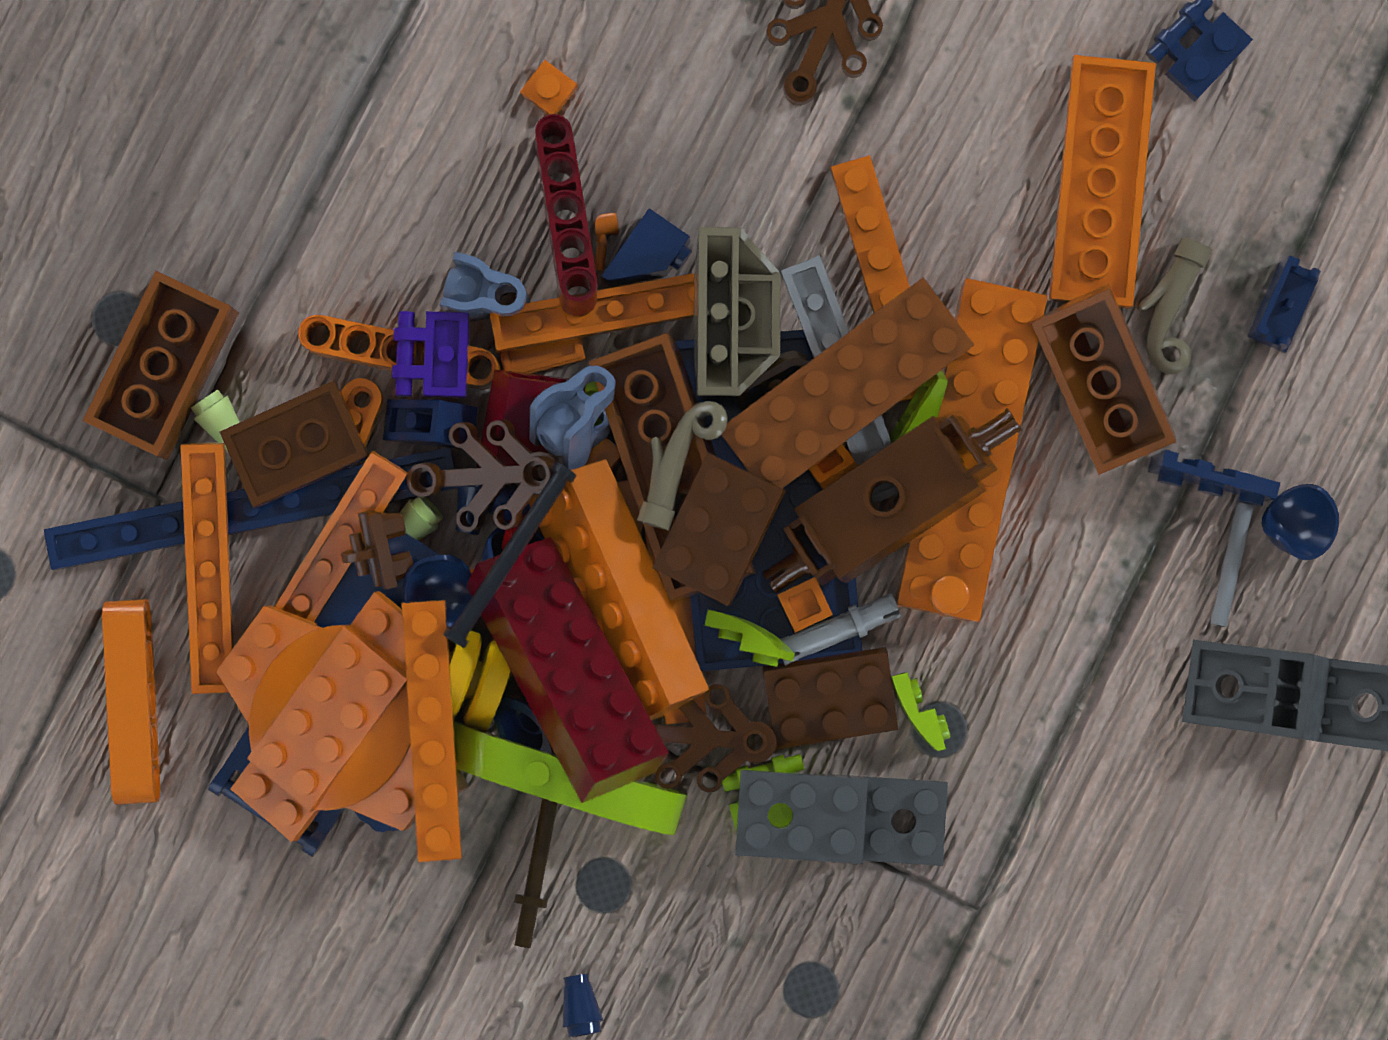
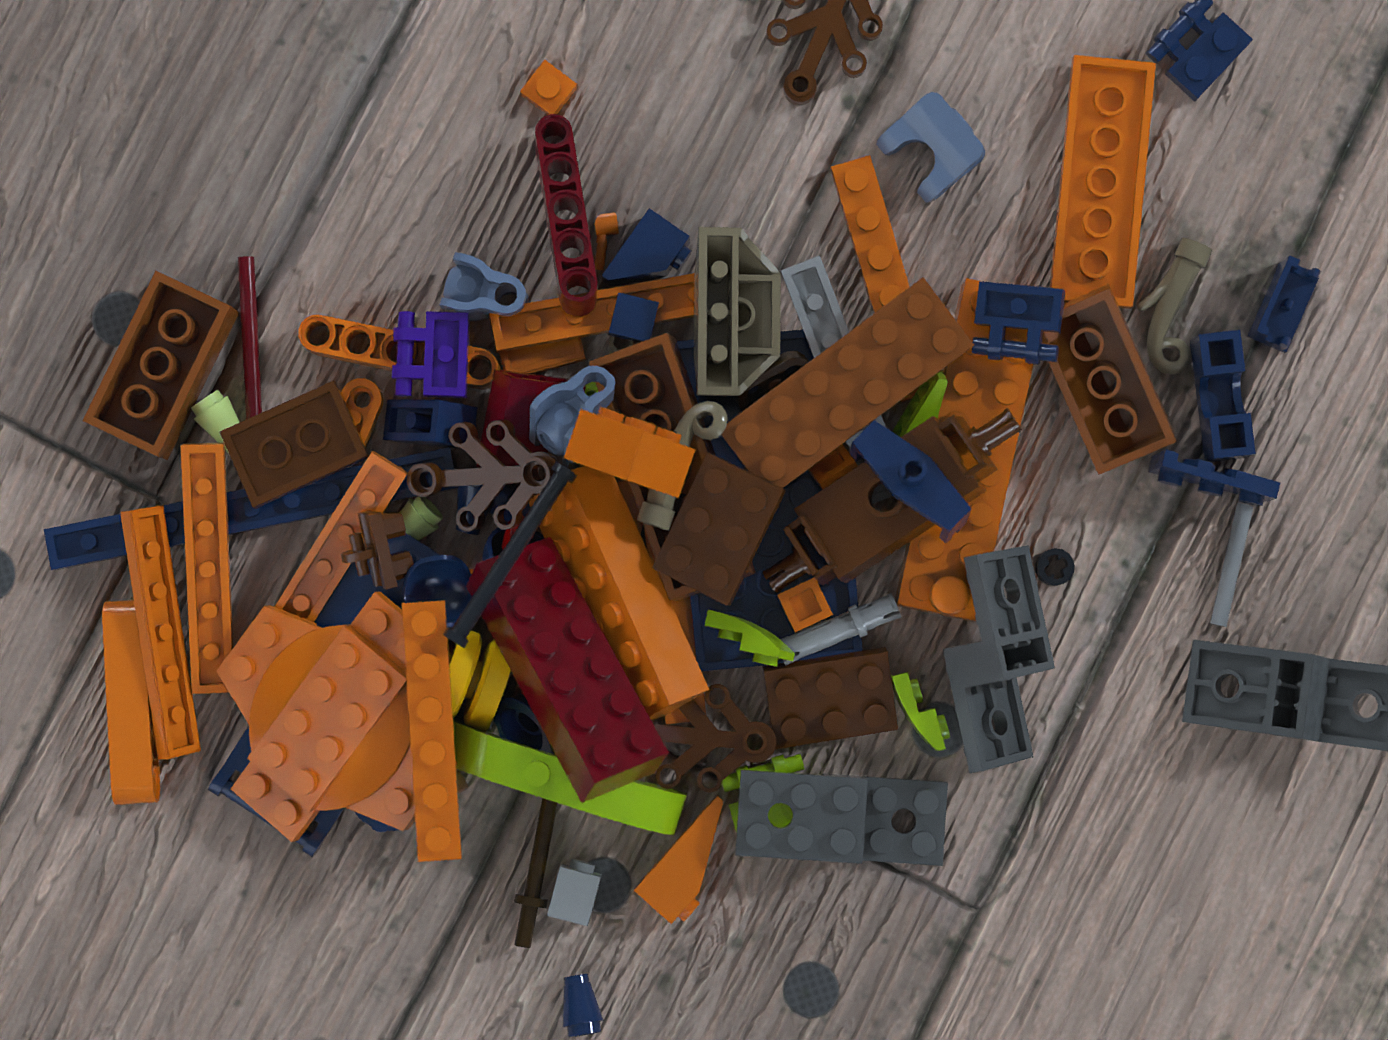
(160, 632): none -> orange tile
(249, 332): none -> dark red bar
(575, 892): none -> light grey brick
(630, 450): none -> orange brick
(633, 318): none -> dark blue tile
(678, 874): none -> orange slope
(912, 478): none -> dark blue piece
(946, 133): none -> sand blue piece
(1010, 647): none -> dark grey bracket
(1018, 308): none -> dark blue plate
(1043, 561): none -> black bush
(1217, 377): none -> dark blue arch
(1302, 521): dark blue helmet -> none

